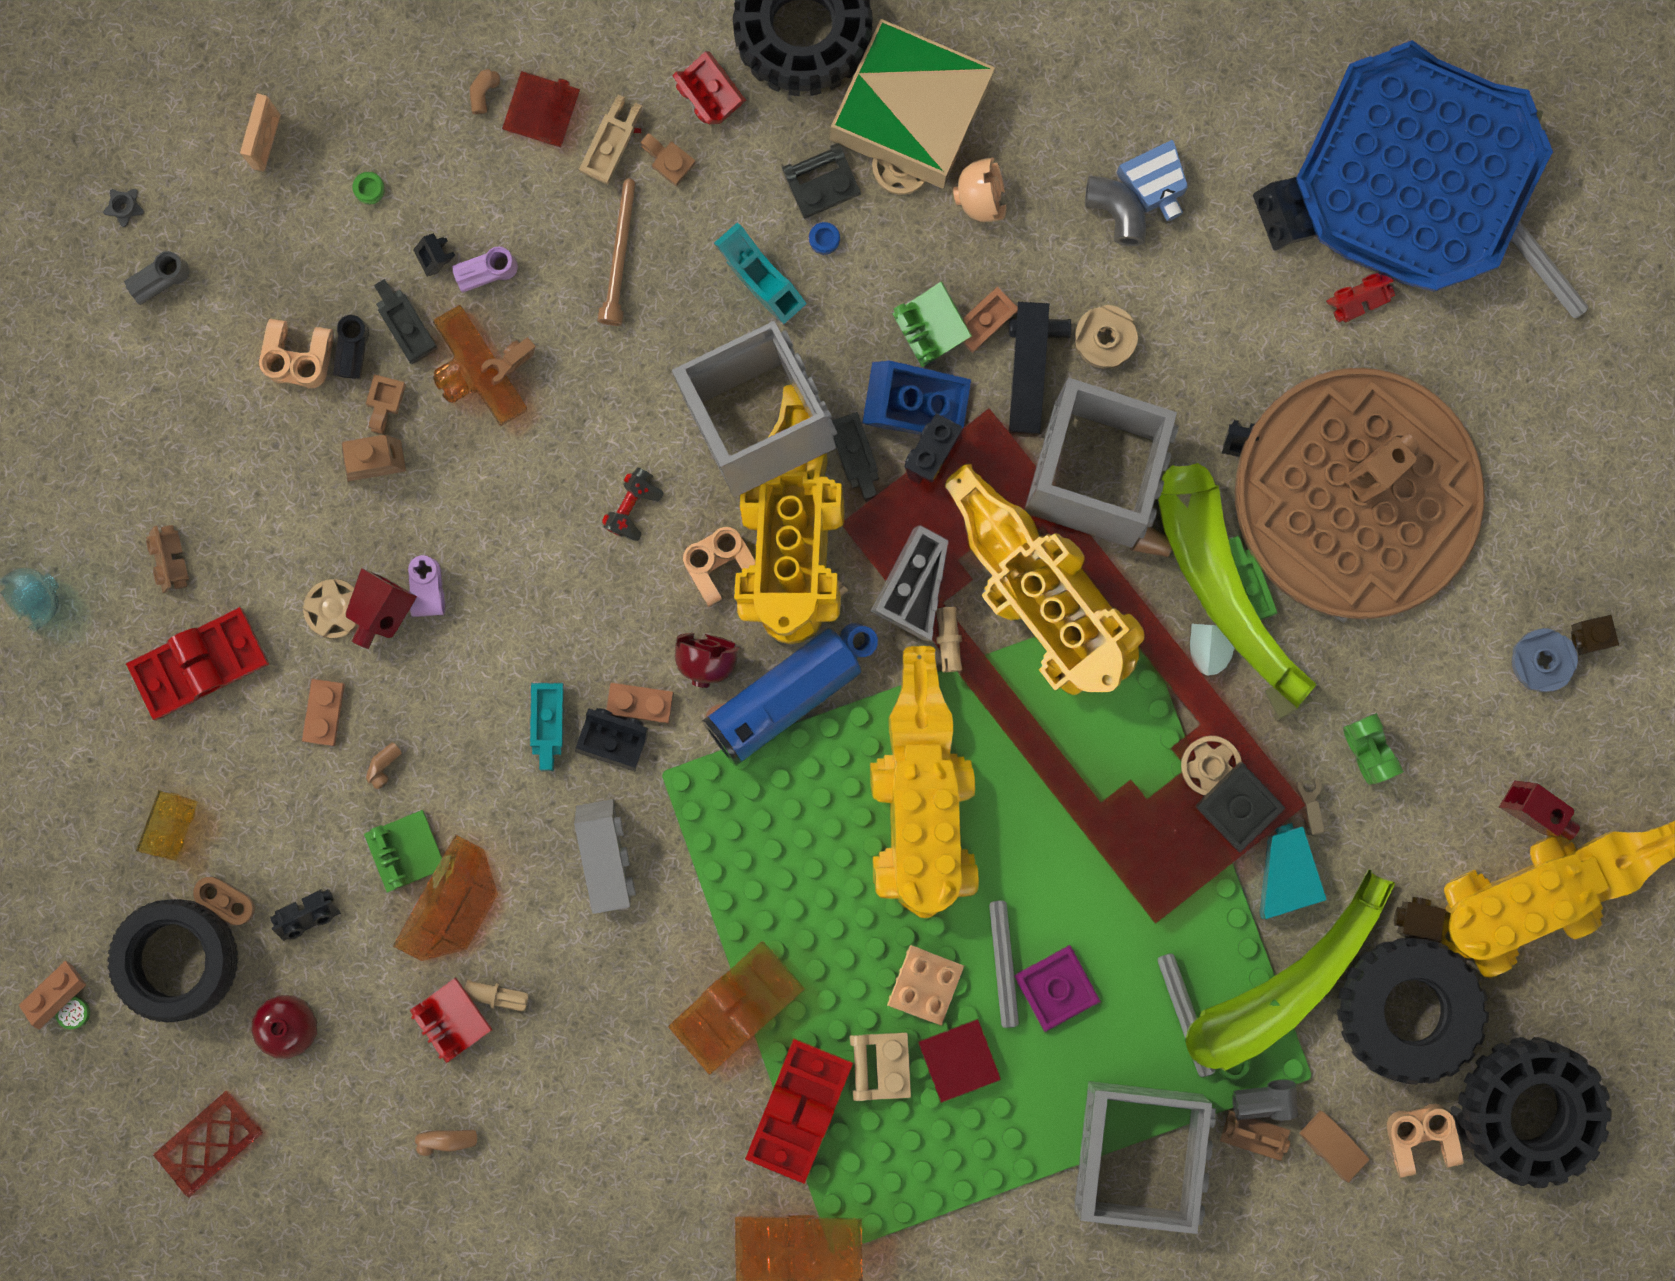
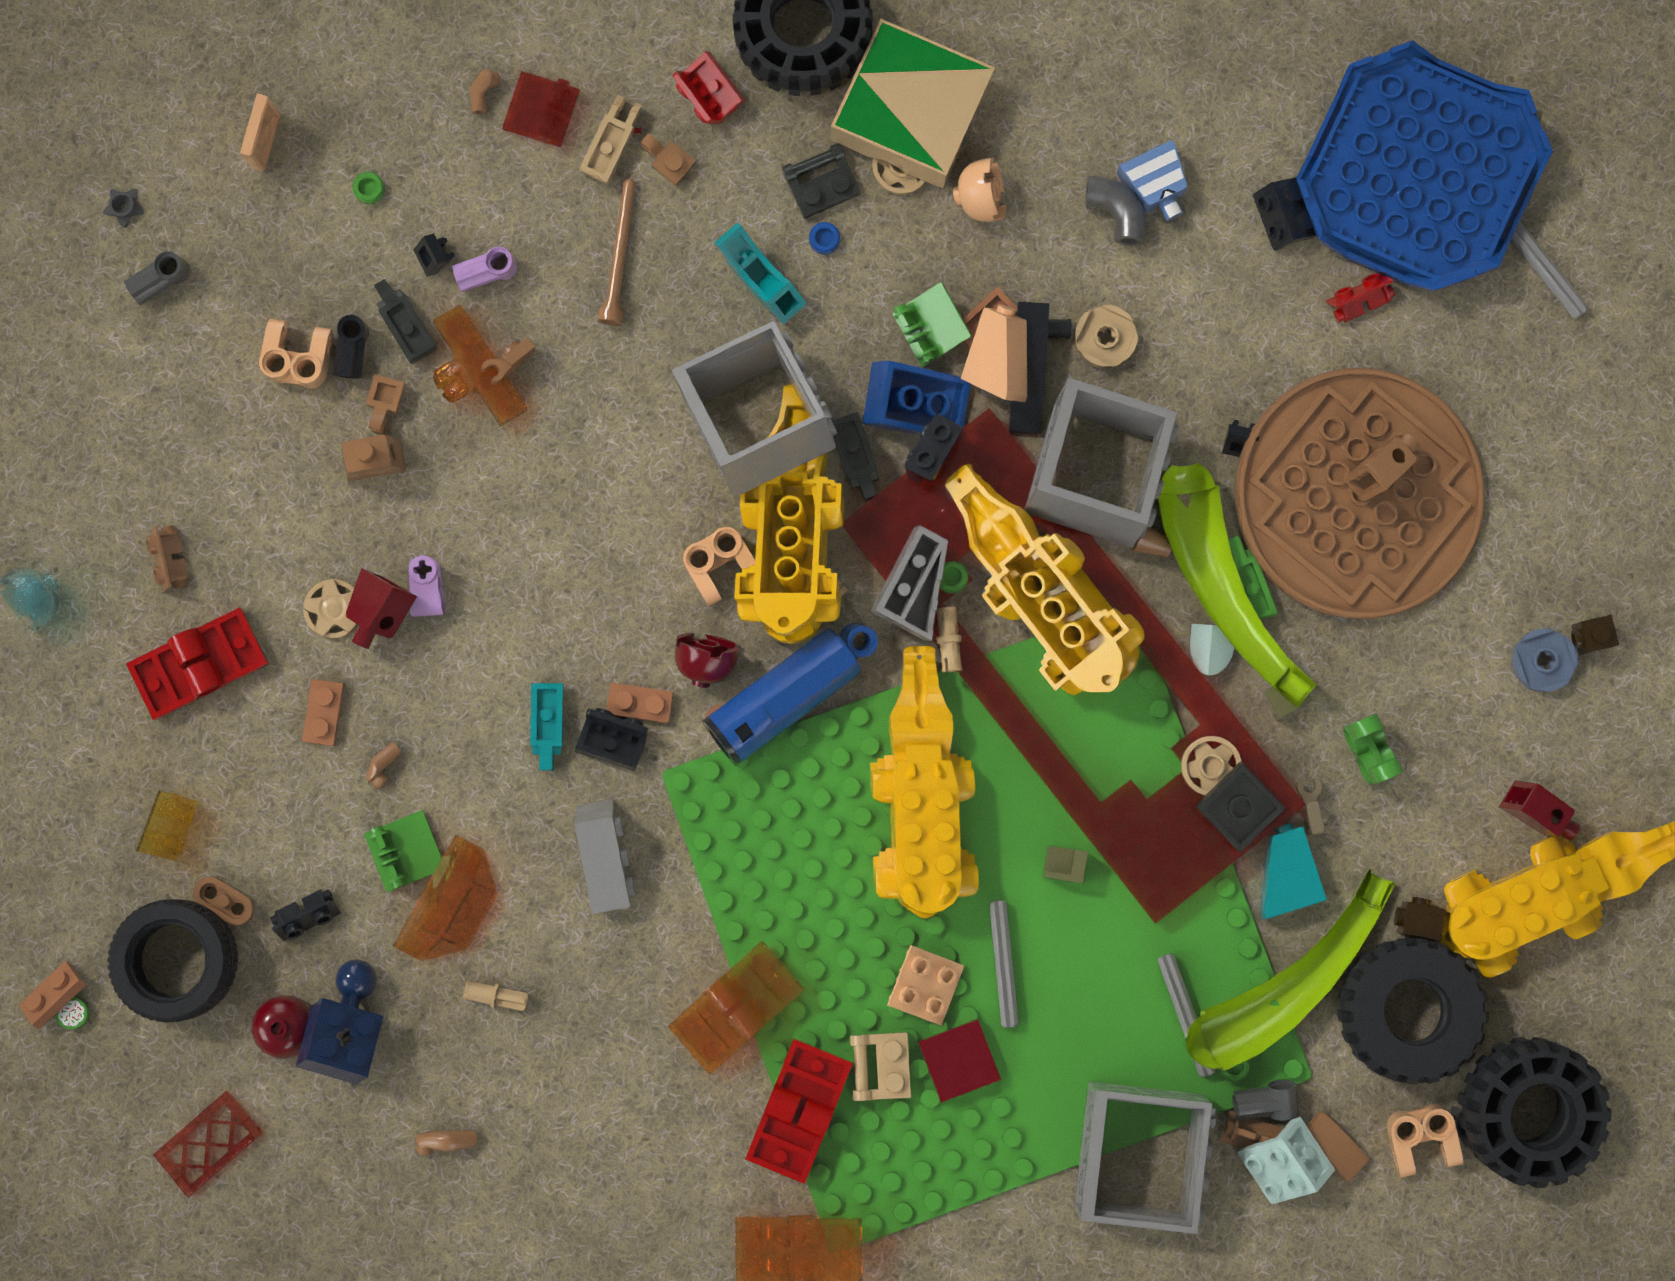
(355, 1027): none -> dark blue brick
(450, 1020): hinge -> none
(637, 486): pearl dark grey piece -> none
(953, 578): none -> bright green tile
(999, 354): none -> light nougat slope
(1057, 988): magenta tile -> none
(1065, 864): none -> olive panel
(1288, 1164): none -> light aqua bracket

